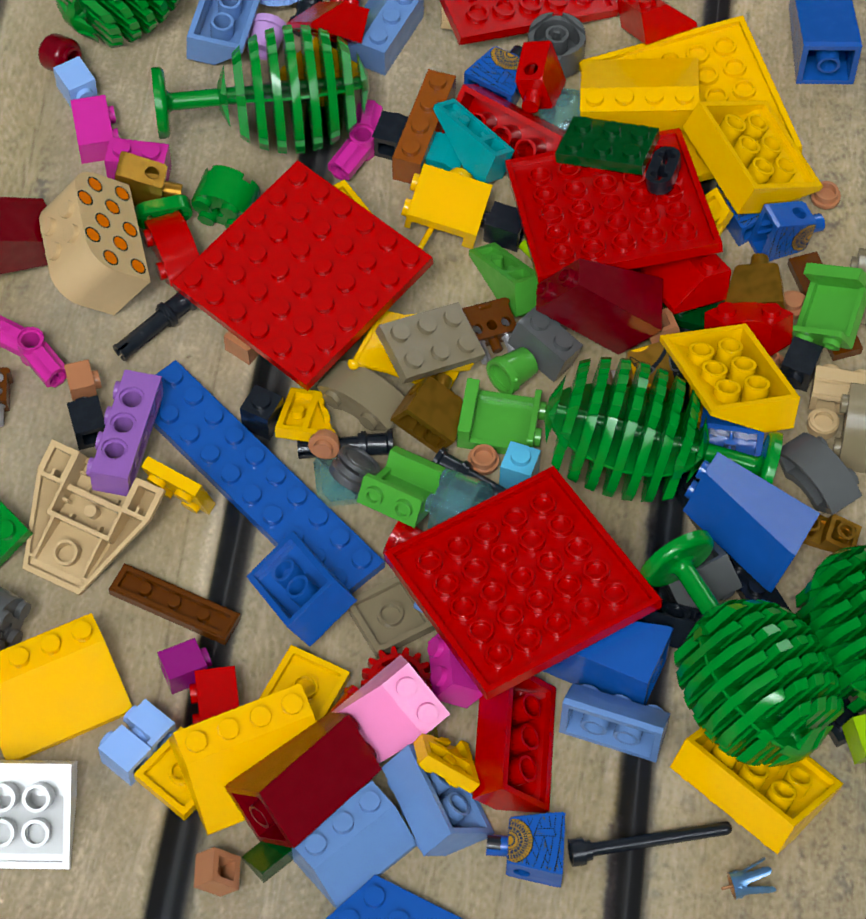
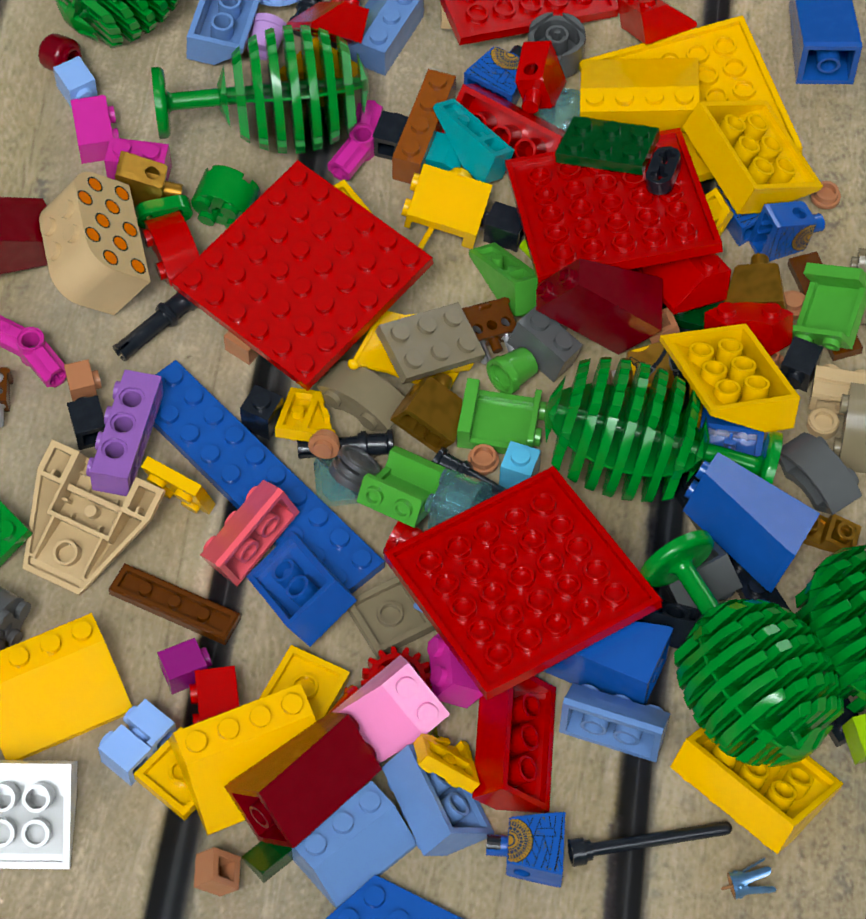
(250, 532): none -> coral slope

